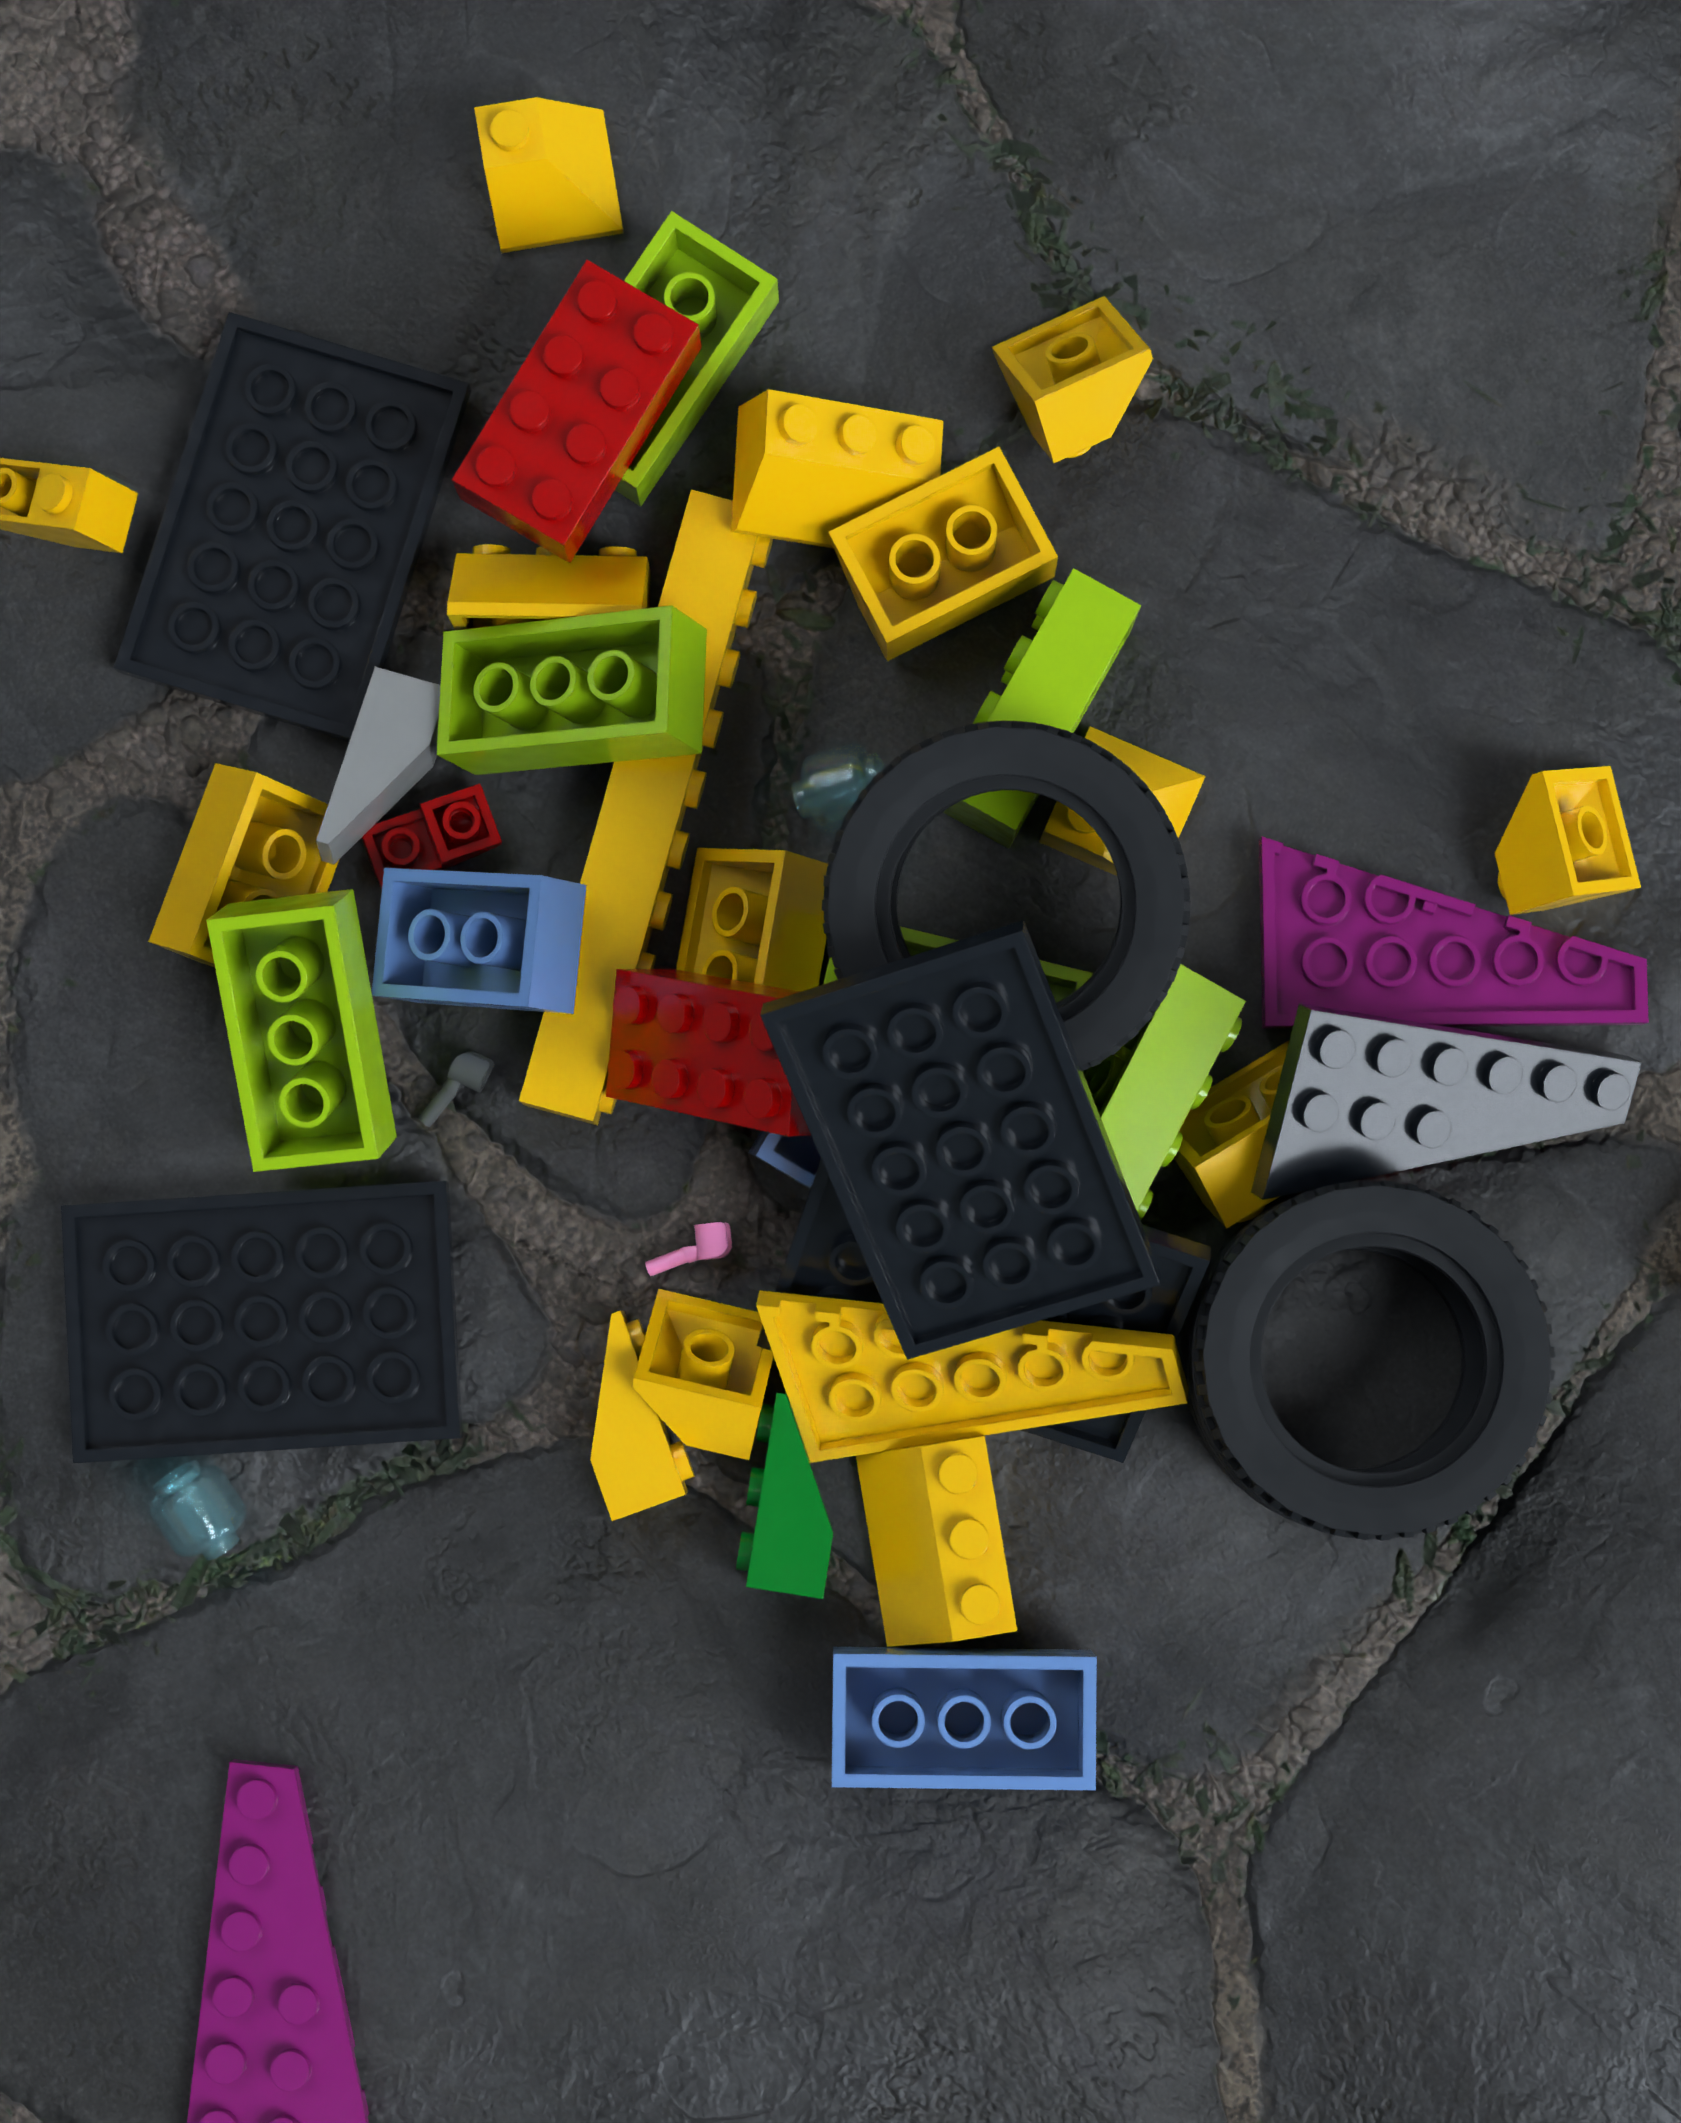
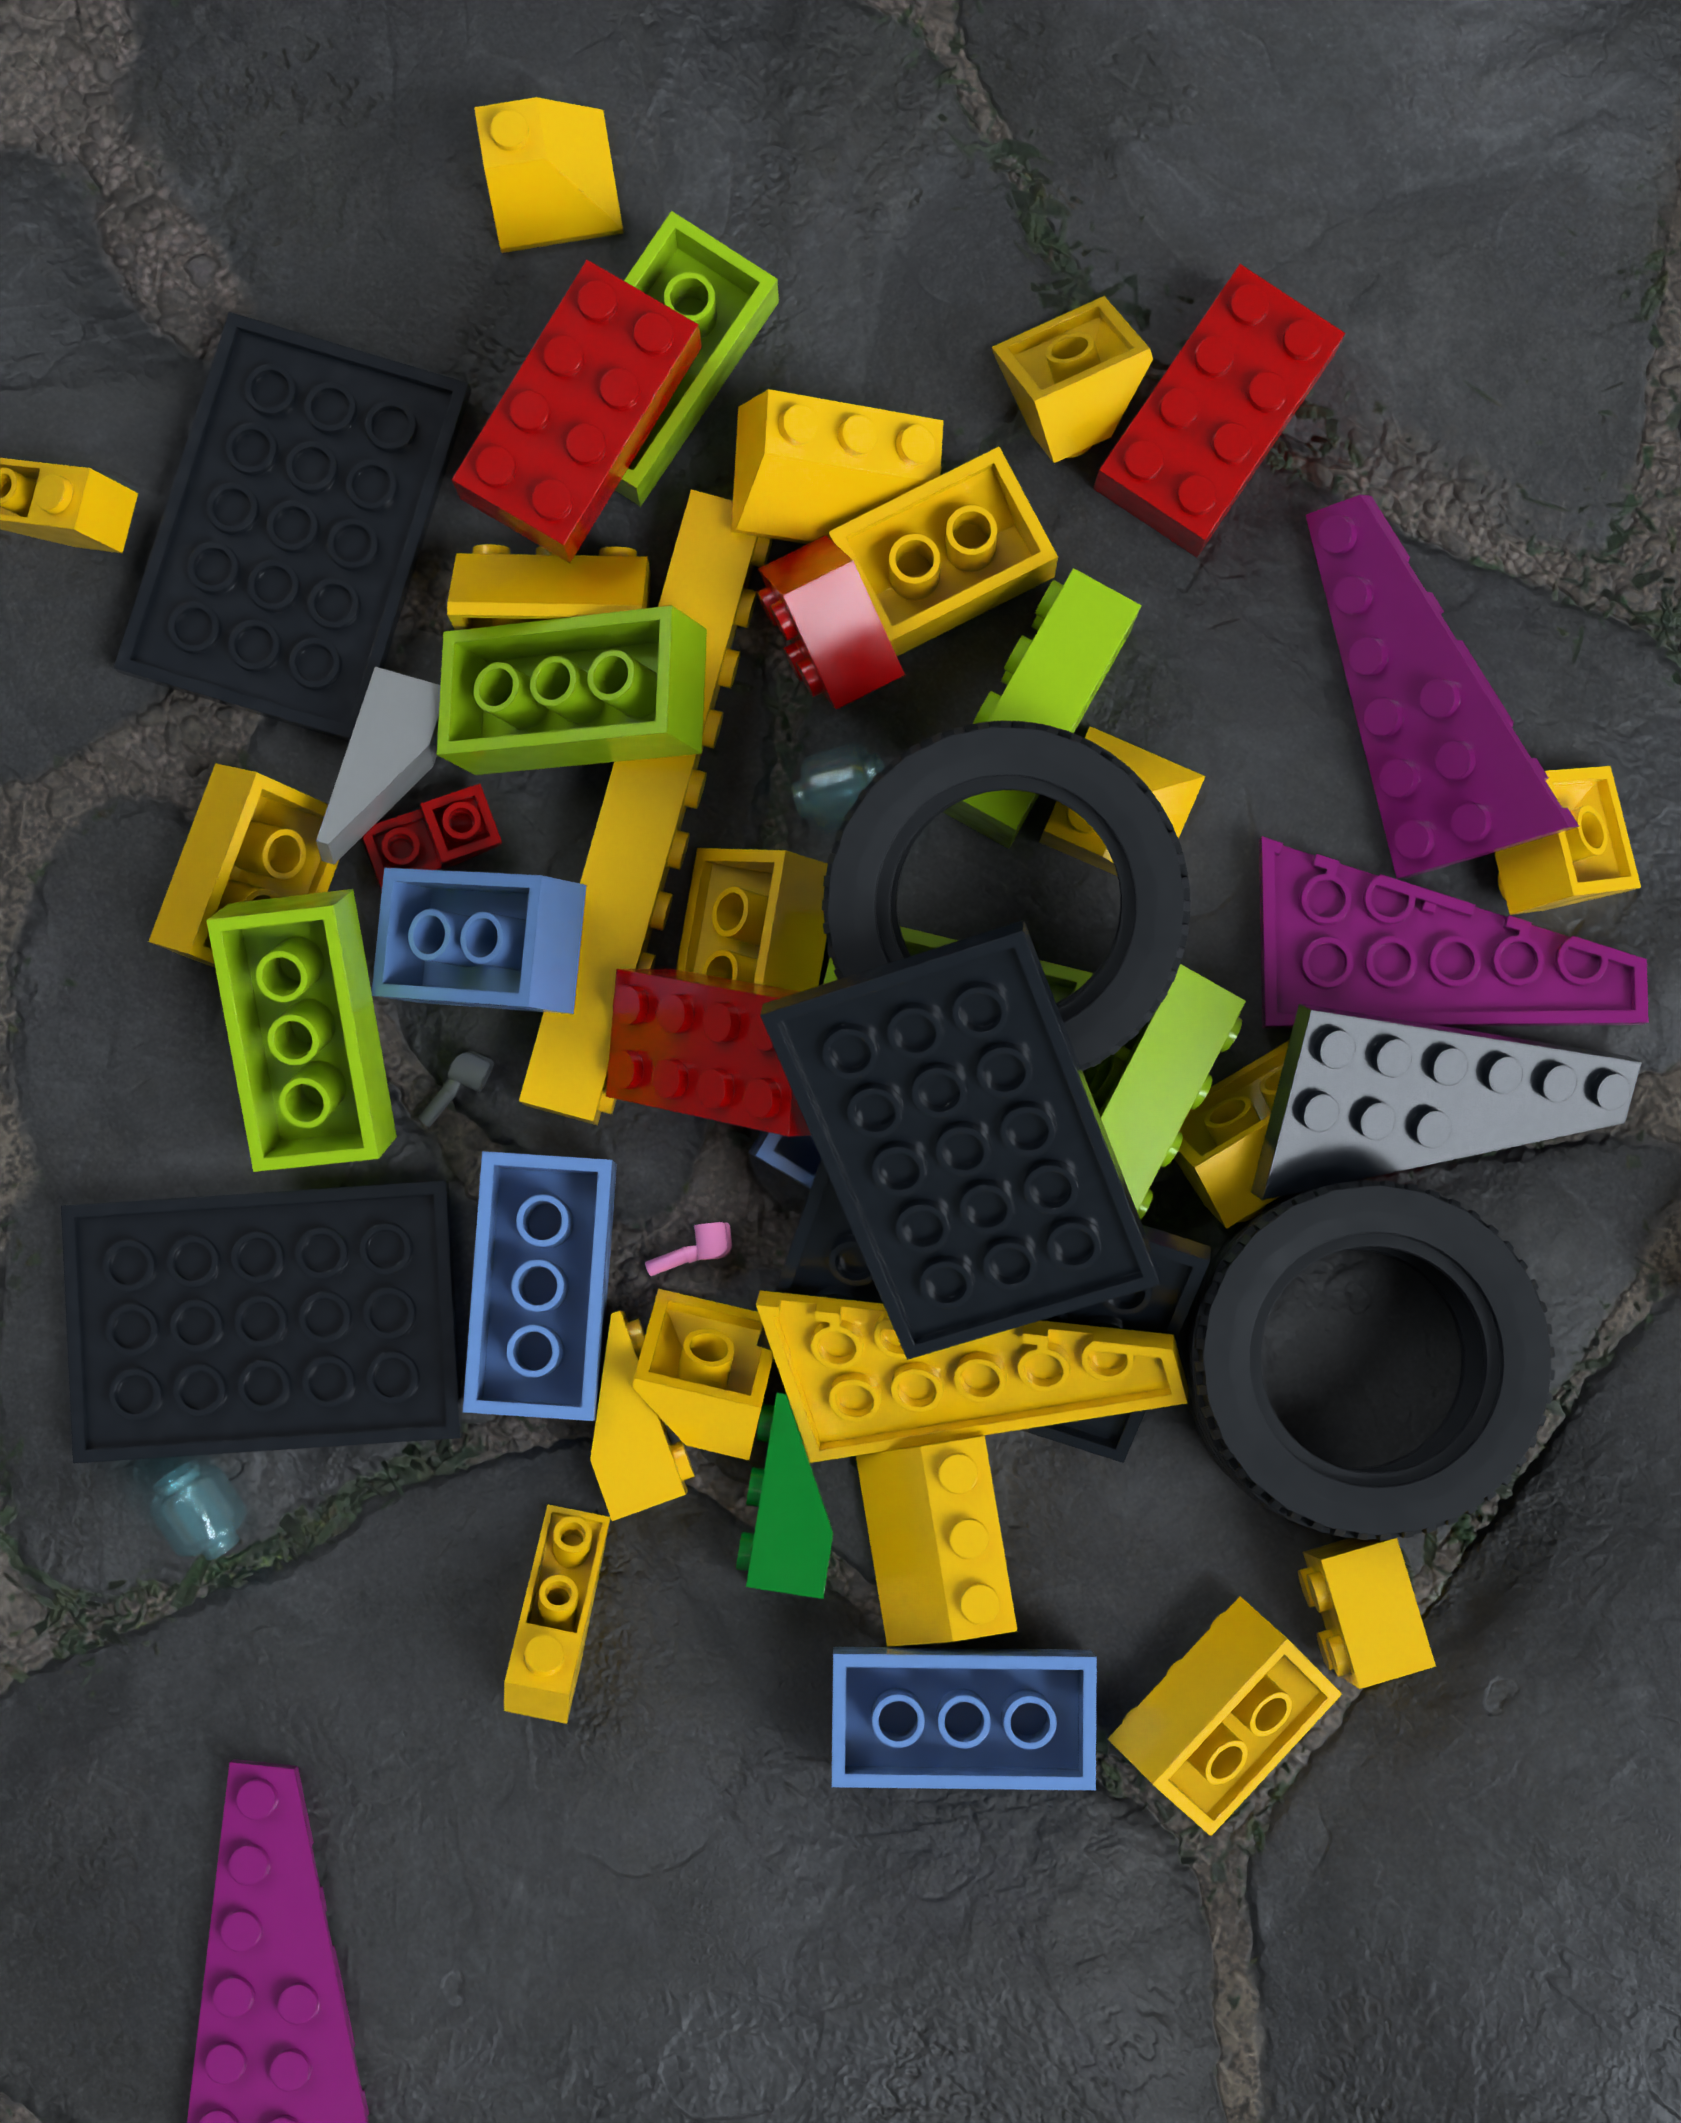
(539, 1286): none -> medium blue brick
(555, 1614): none -> yellow slope
(831, 623): none -> red brick
(1218, 410): none -> red brick
(1224, 1716): none -> yellow slope
(1366, 1610): none -> yellow brick
(1429, 722): none -> magenta wing

